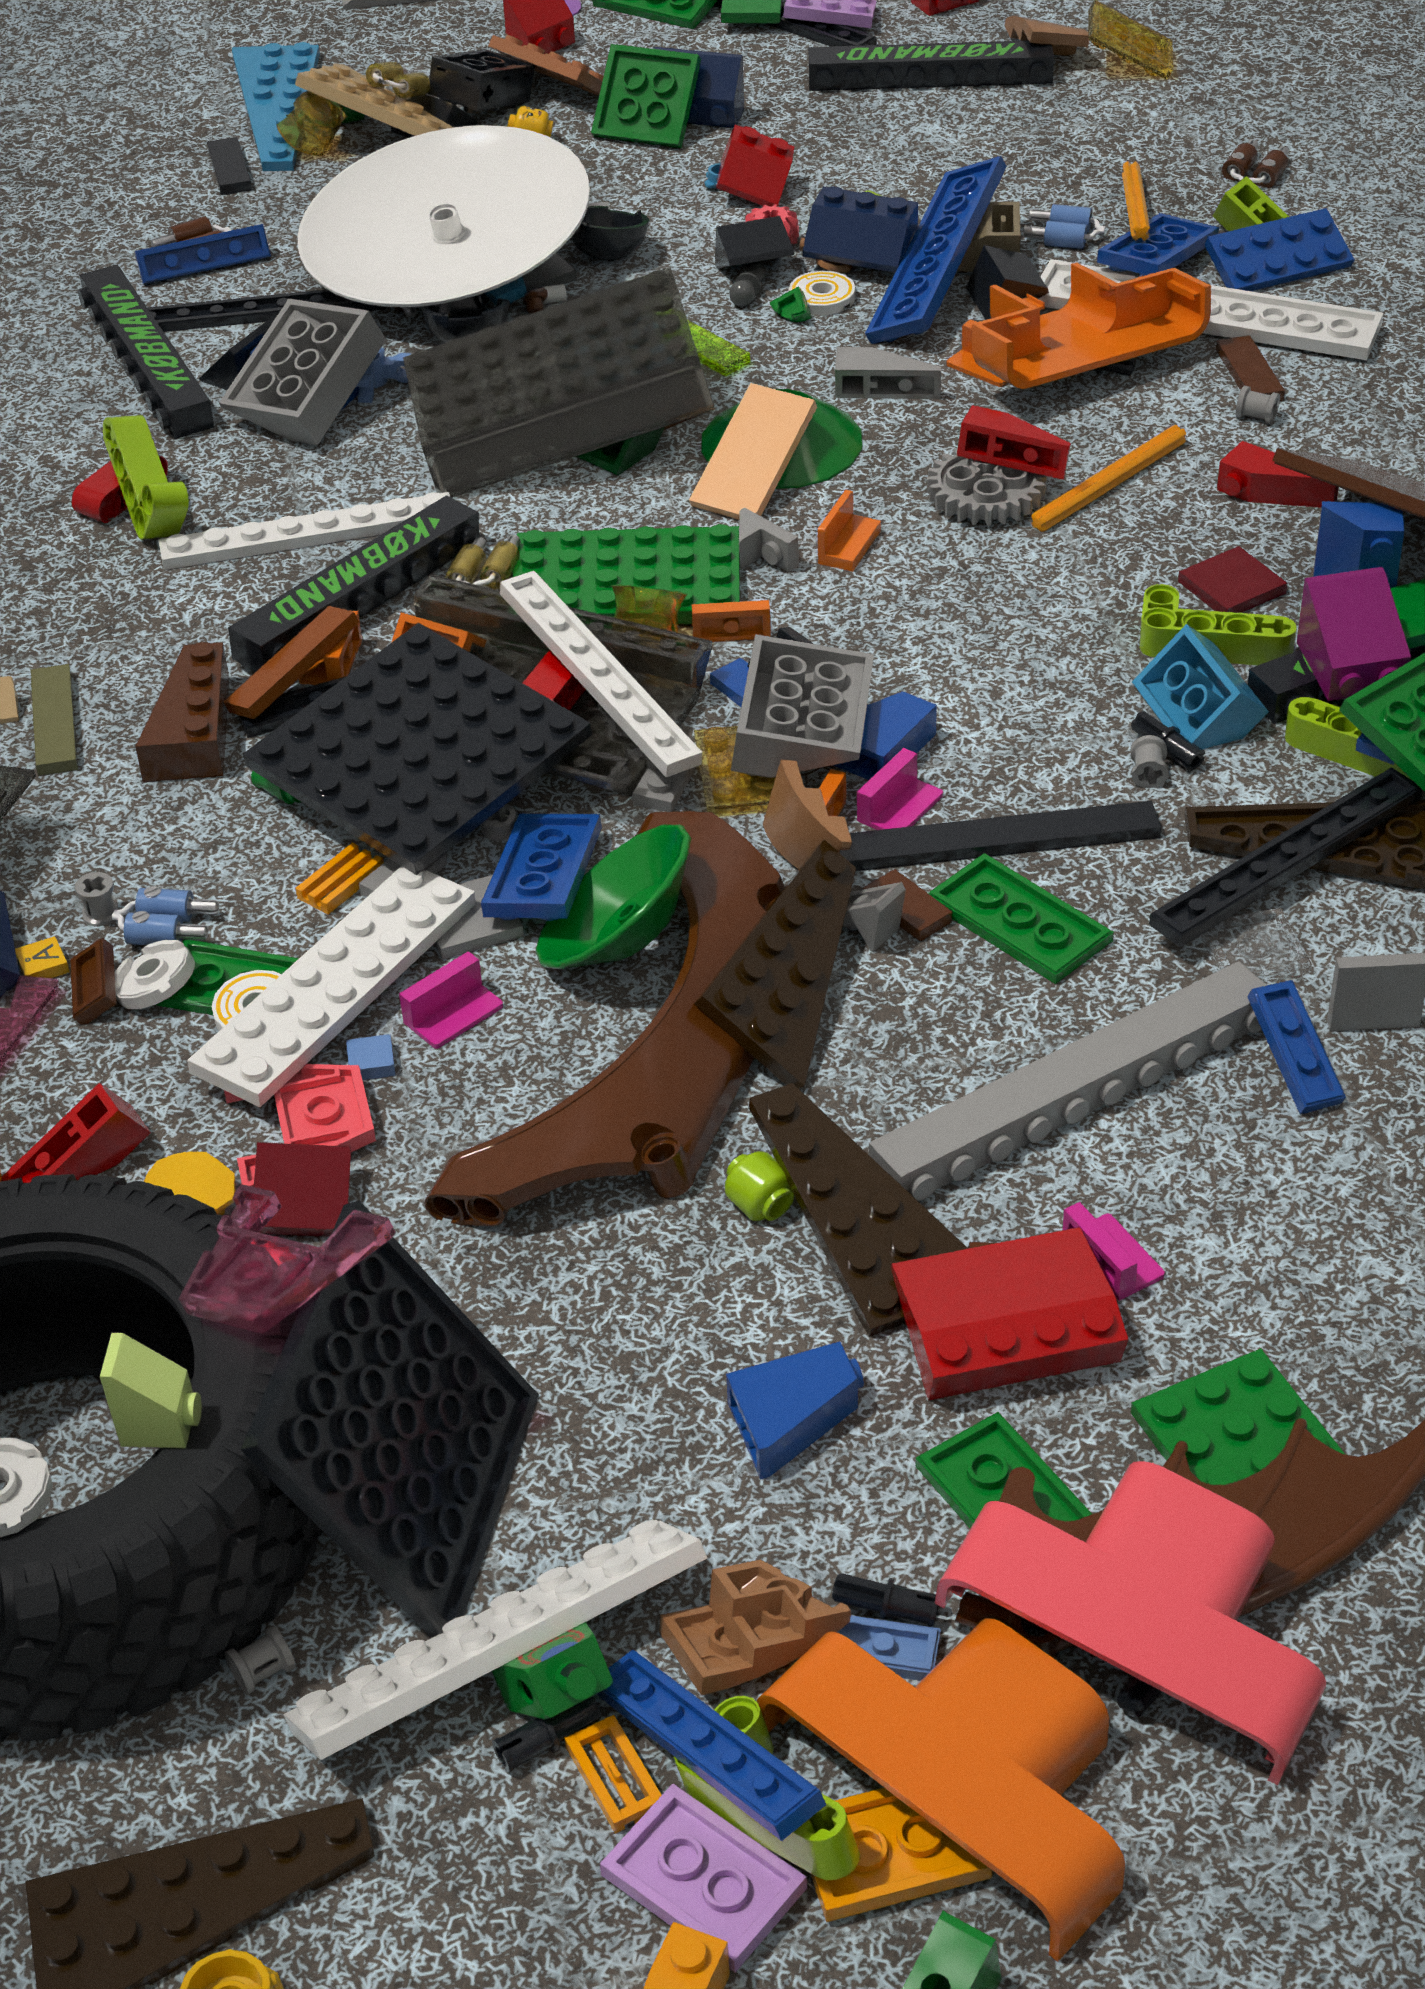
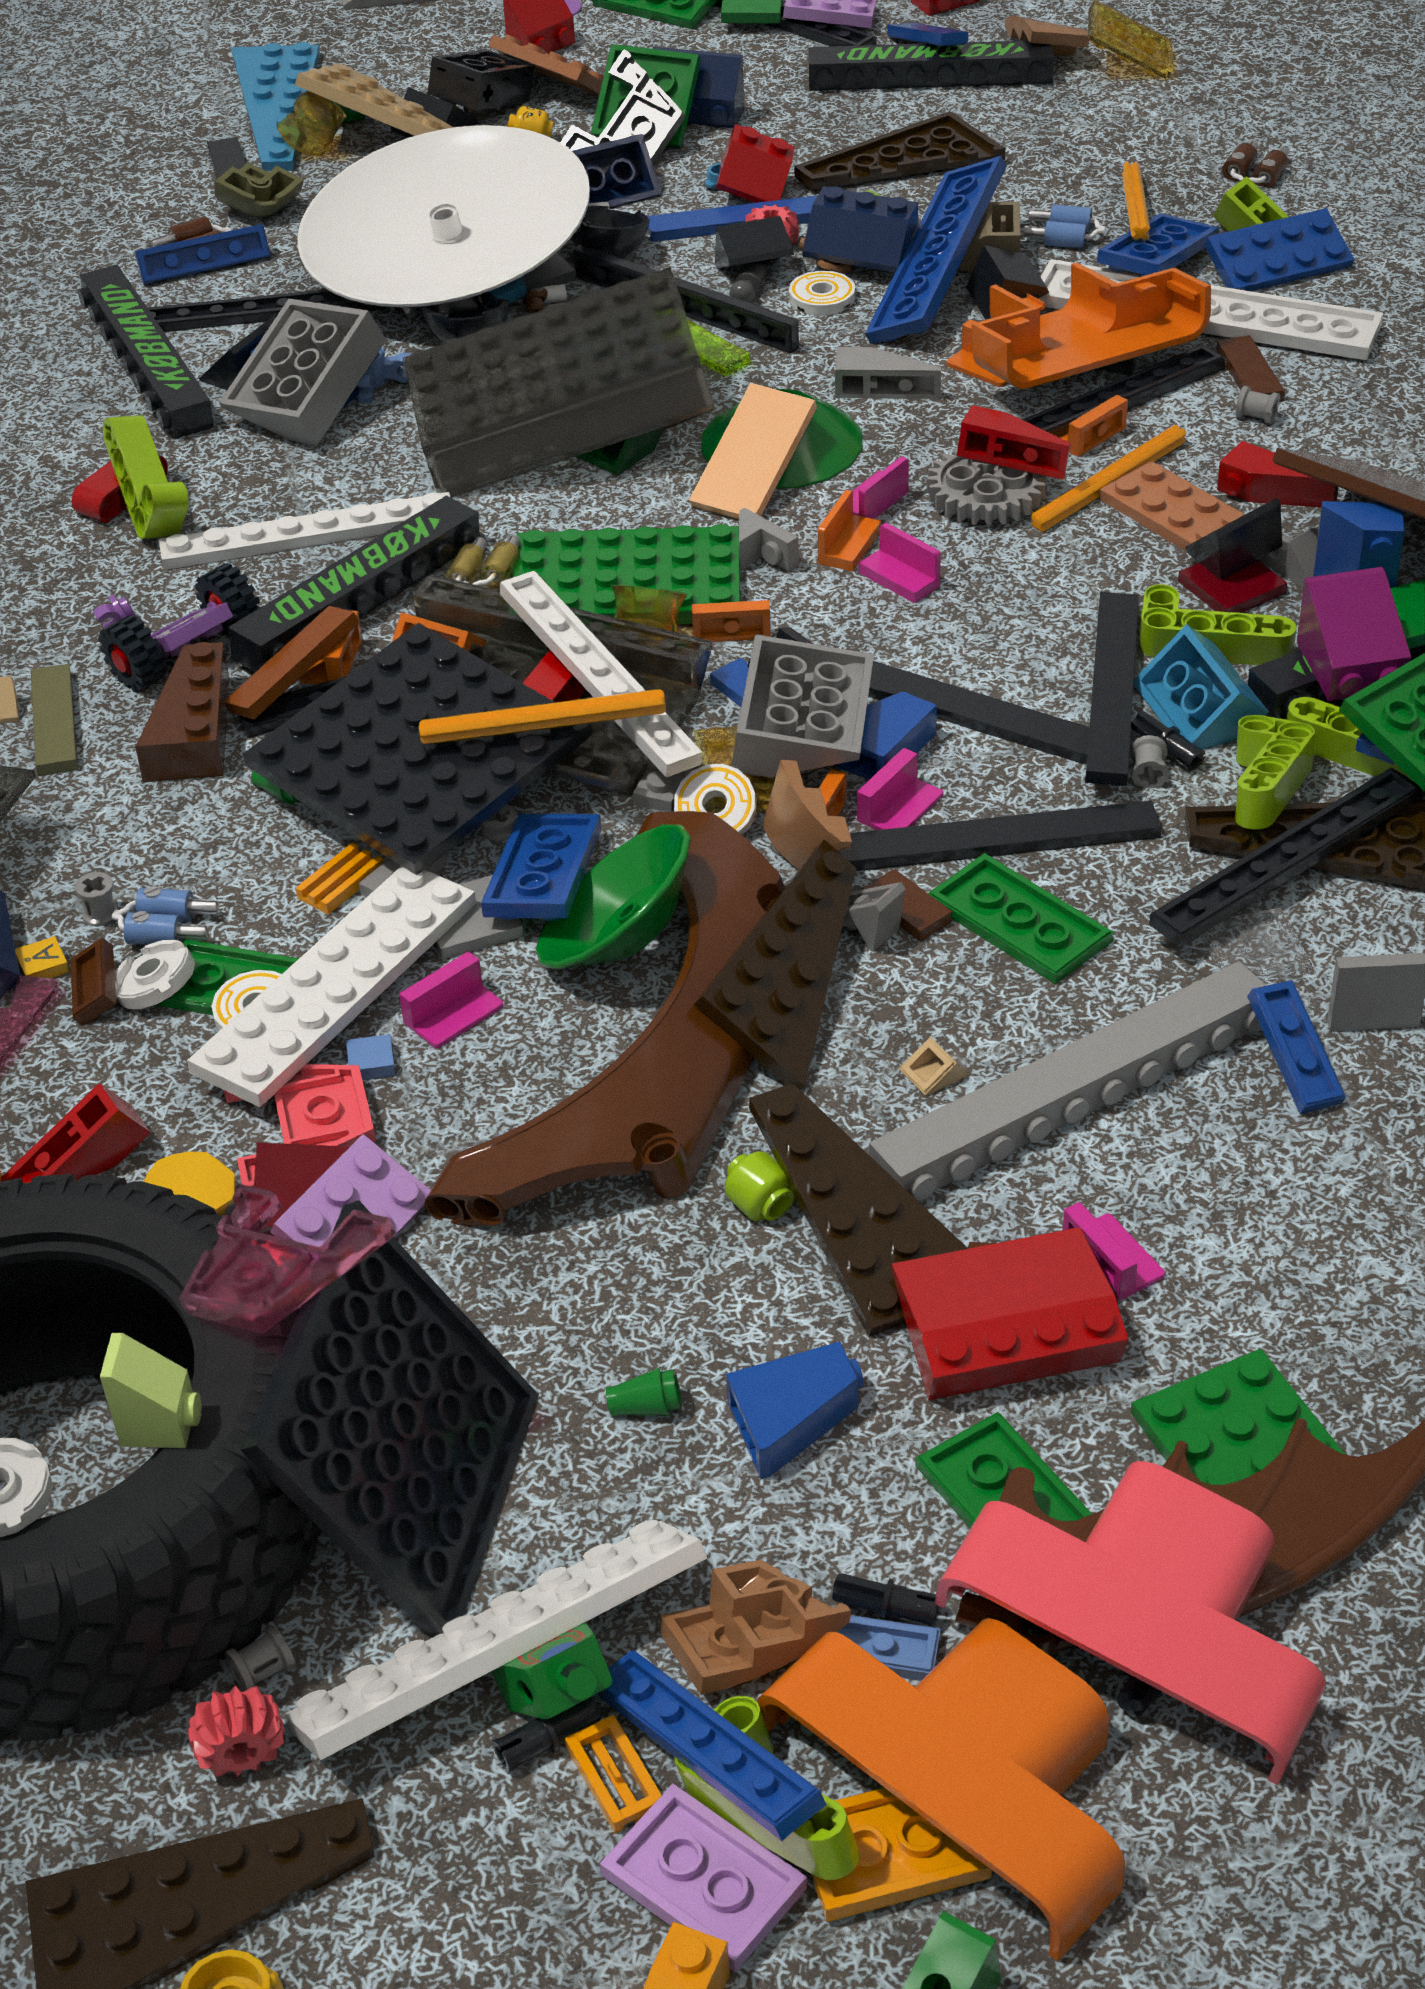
(117, 610): none -> medium lavender plate
(138, 654): none -> black plate
(236, 1731): none -> coral gear
(256, 190): none -> olive brick
(359, 1174): none -> lavender plate
(403, 83): clear yellow piece -> none
(542, 716): none -> light orange axle
(619, 171): none -> dark blue slope
(643, 111): none -> wing
(646, 1395): none -> green cone
(698, 302): none -> black tile
(705, 221): none -> blue tile
(723, 782): none -> white tile
(792, 306): green tile -> none
(882, 489): none -> dark pink panel
(903, 564): none -> dark pink panel
(915, 149): none -> dark brown wing
(927, 34): none -> blue tile
(932, 1068): none -> tan slope
(986, 713): none -> black tile
(1097, 425): none -> orange panel
(1112, 690): none -> black tile
(1136, 388): none -> black tile
(1167, 504): none -> nougat plate
(1240, 541): none -> black slope
(1277, 763): none -> lime beam
(1295, 556): none -> light grey slope

